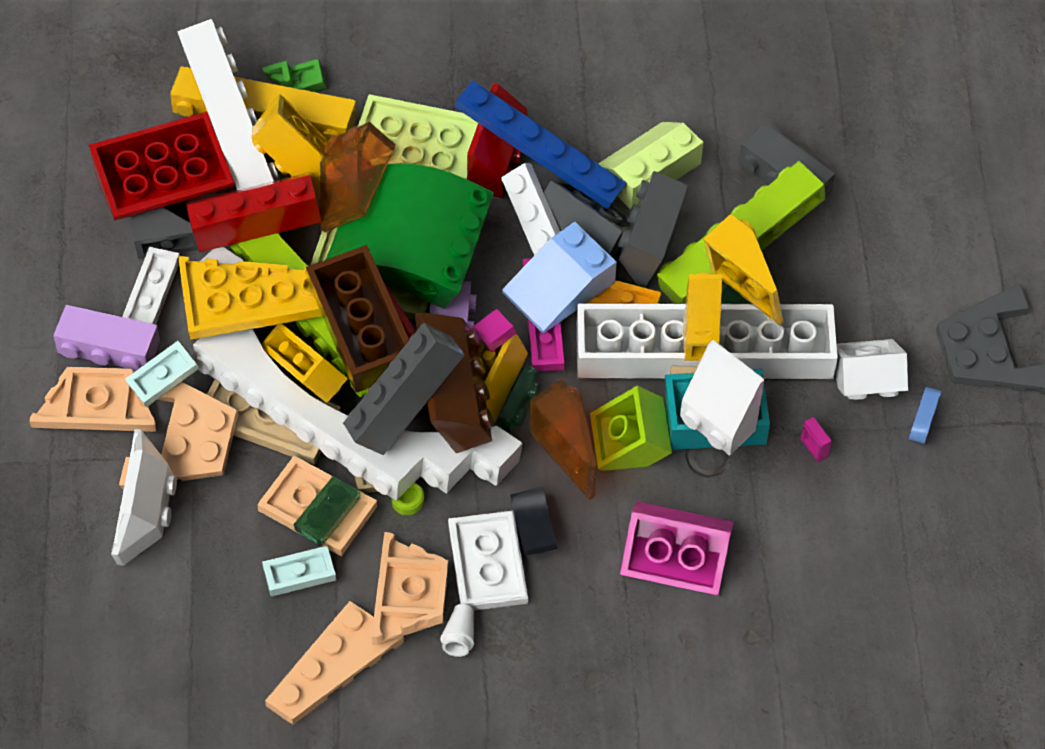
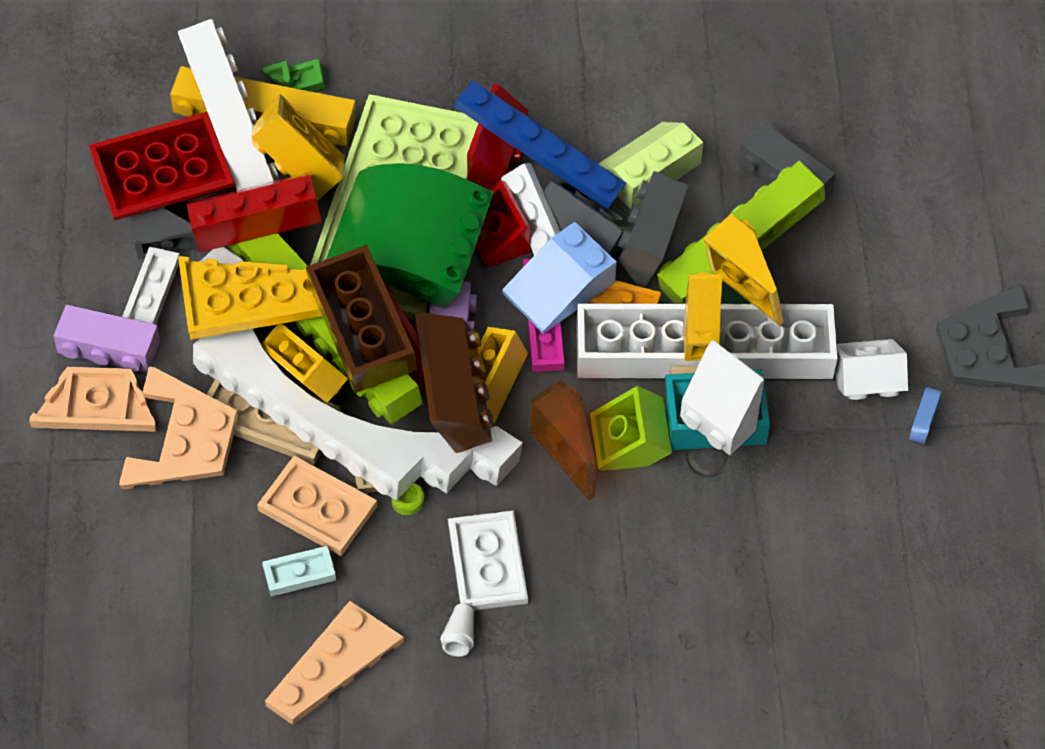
(144, 500): white wedge -> none
(161, 373): light aqua plate -> none
(327, 511): clear green plate -> none
(351, 173): clear orange slope -> none
(403, 389): dark grey brick -> none
(408, 590): light nougat wing -> none
(494, 330): dark pink tile -> none
(504, 230): none -> red slope
(515, 409): clear green plate -> none
(533, 521): black slope -> none
(676, 548): dark pink slope -> none
(815, 439): dark pink tile -> none

